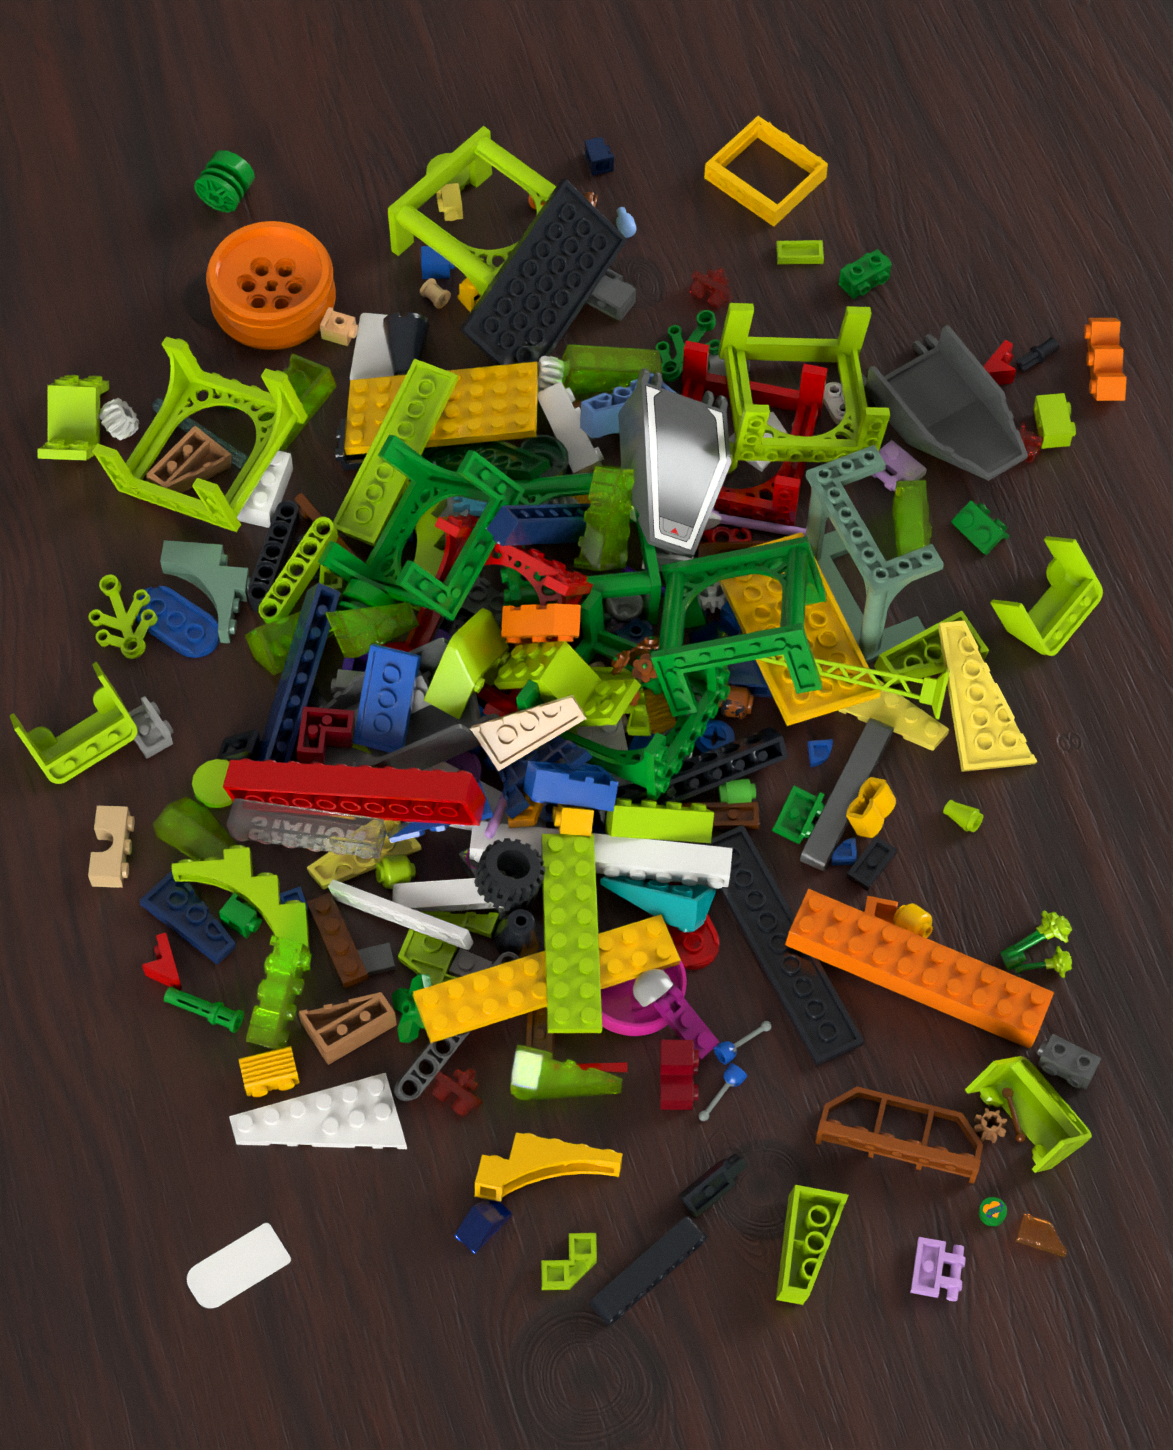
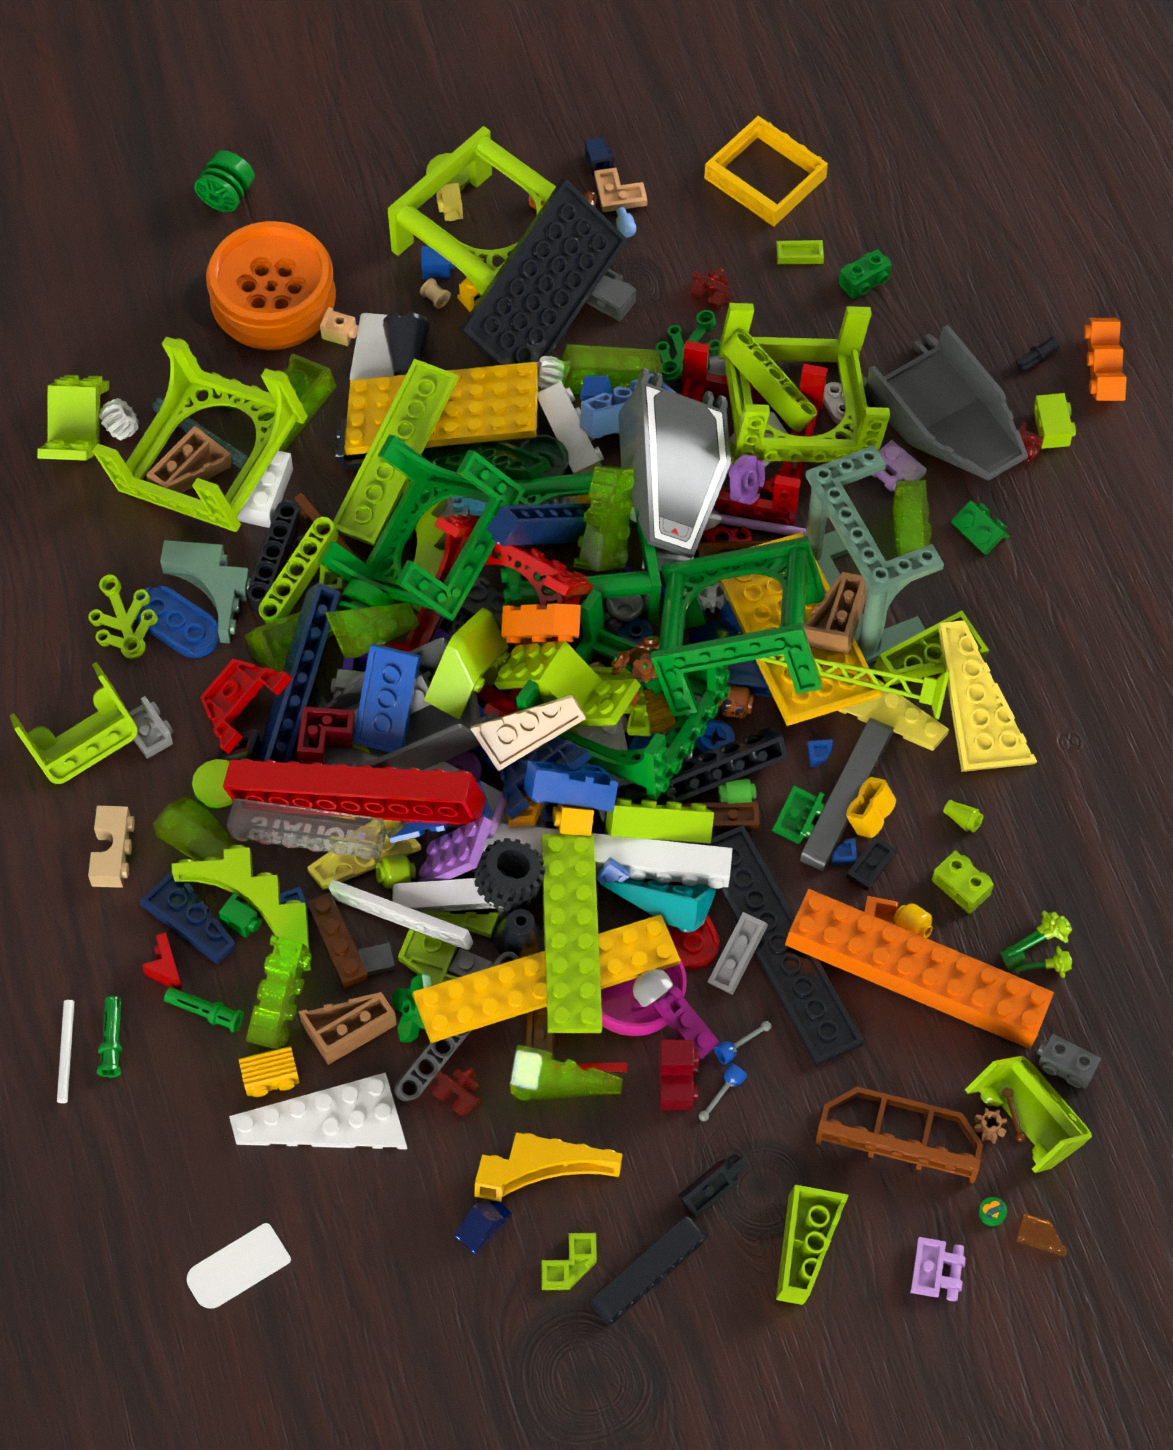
(65, 1051): none -> white bar
(110, 1047): none -> green pin
(233, 691): none -> red wing
(455, 851): none -> medium lavender plate
(594, 386): none -> blue brick
(612, 871): none -> tile
(614, 195): none -> light nougat plate
(737, 953): none -> light grey plate
(745, 479): none -> medium lavender plate
(769, 380): none -> lime beam
(838, 615): none -> medium nougat wedge
(963, 881): none -> lime brick
(998, 364): red slope -> none
(1062, 607): lime windscreen -> none

